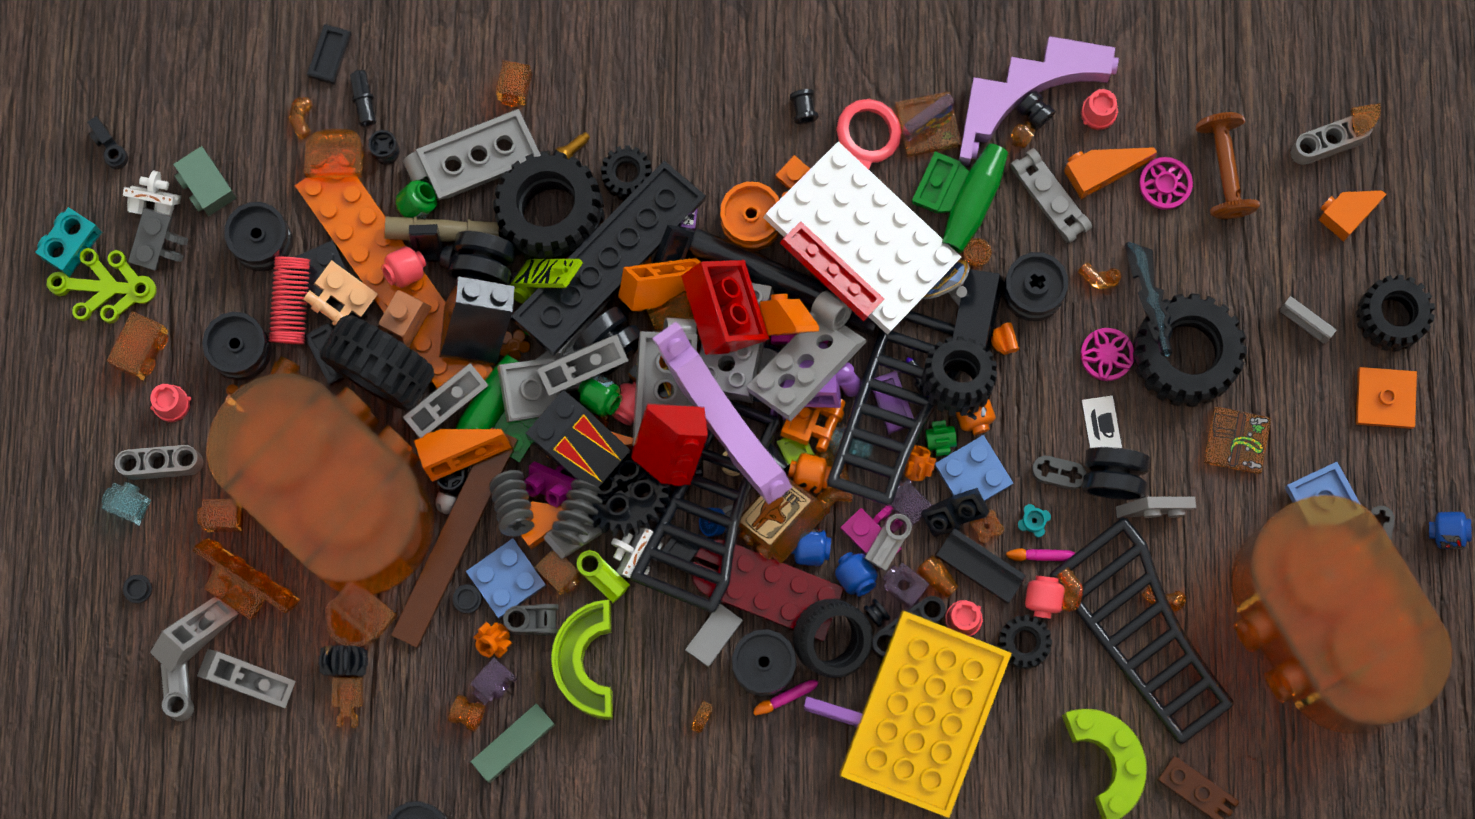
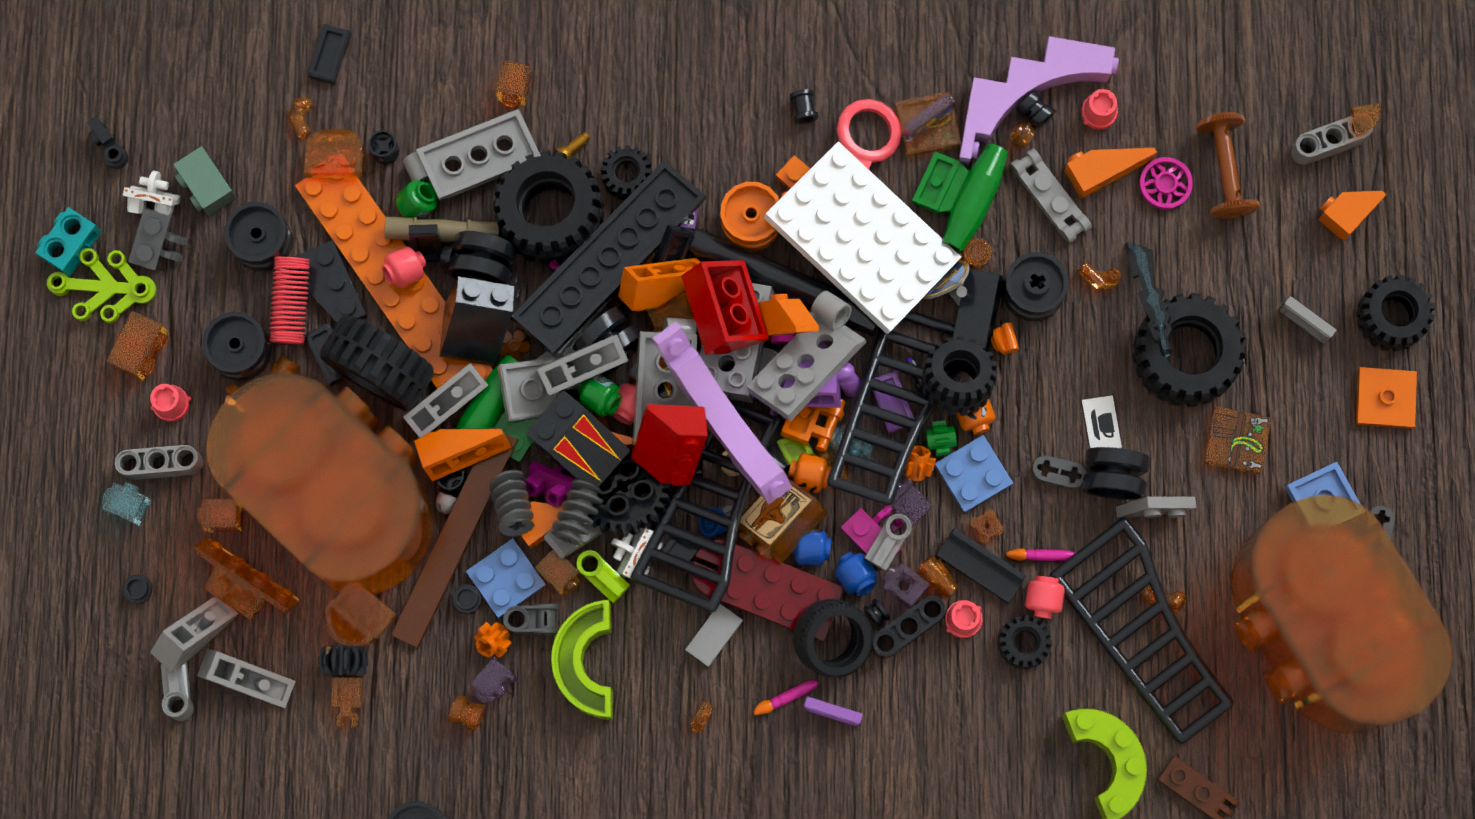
(344, 289): light nougat plate -> none
(363, 98): black axle -> none
(404, 317): nougat torso -> none
(512, 743): sand green slope -> none
(543, 274): lime door -> none
(764, 645): black wheel -> none
(831, 495): clear orange arm -> none
(832, 270): plate -> none
(925, 714): yellow plate -> none
(955, 511): black slope -> none
(1027, 524): teal plate -> none
(1073, 590): clear orange arm -> none
(1107, 354): dark pink wheel -> none
(1450, 530): blue head -> none

